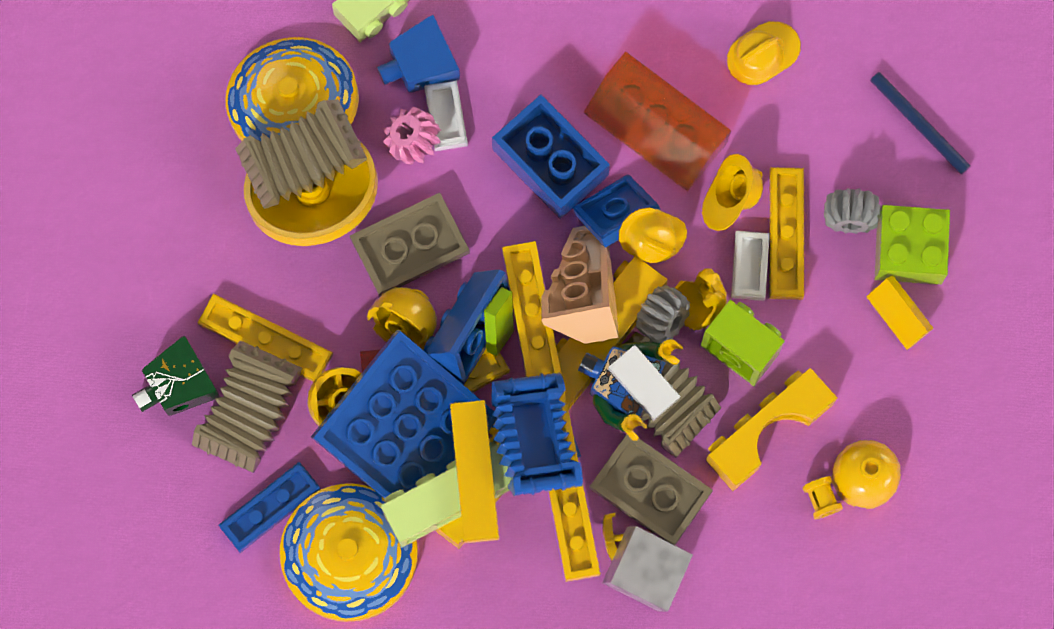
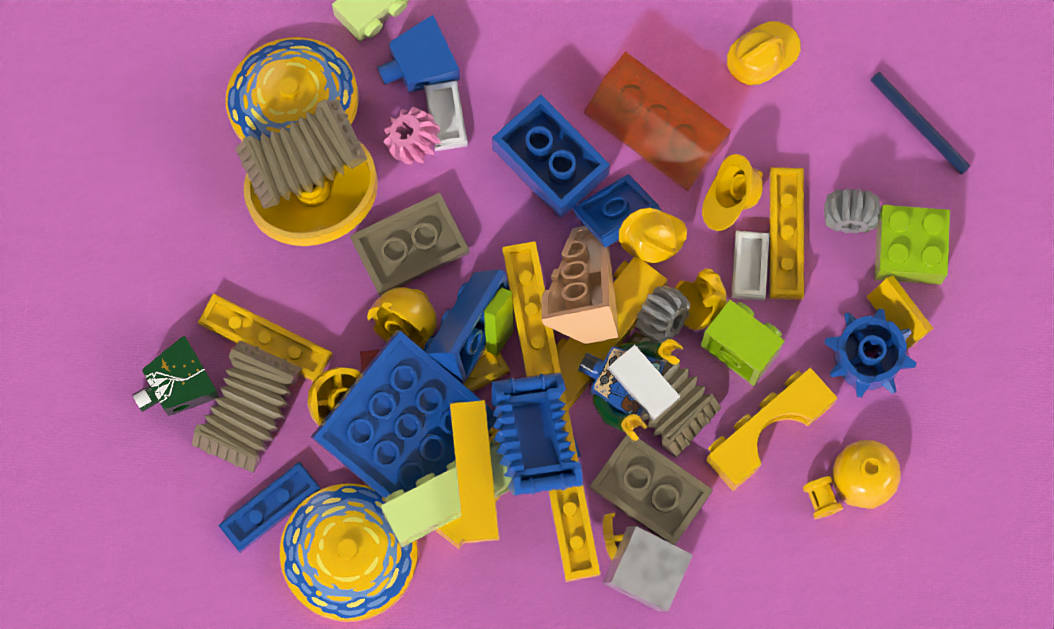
(875, 335): none -> blue brick

